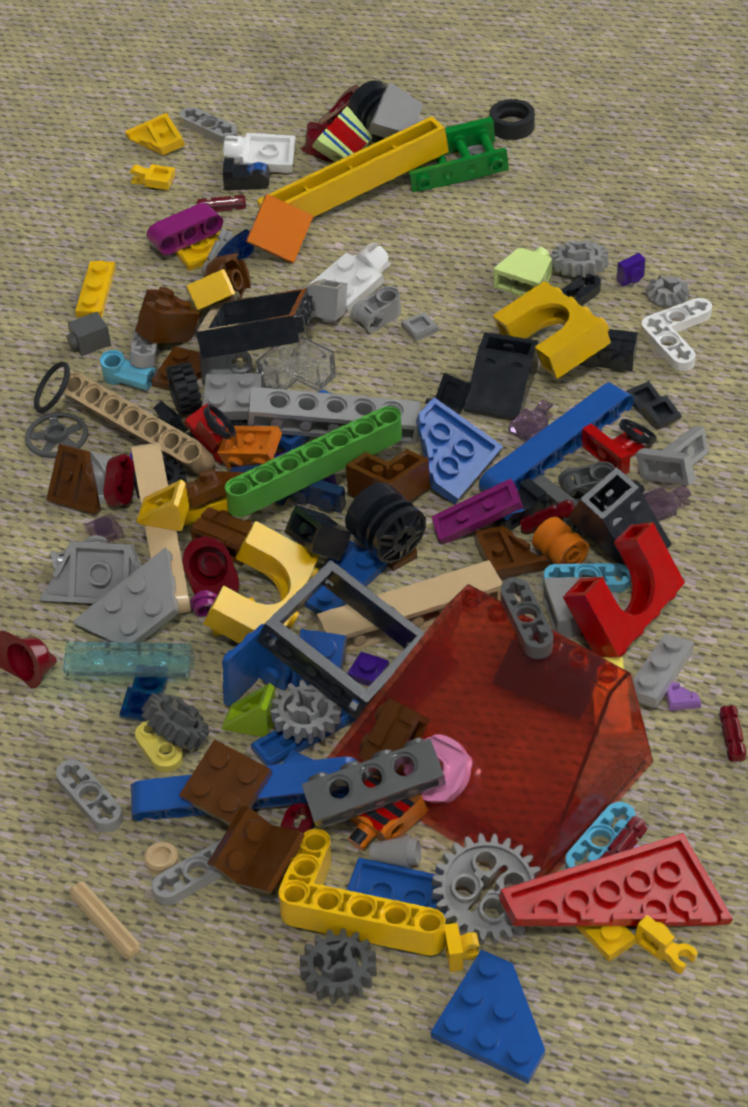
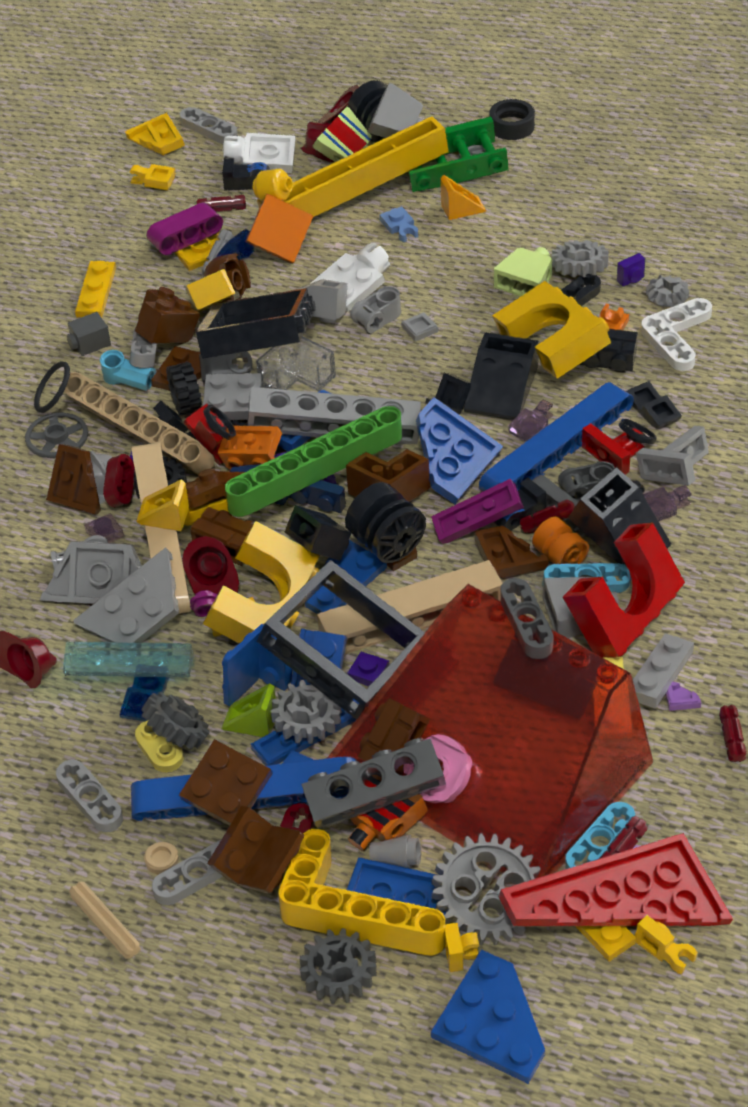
(273, 182): none -> yellow head
(399, 221): none -> medium blue plate
(458, 201): none -> light orange slope
(615, 319): none -> orange tile

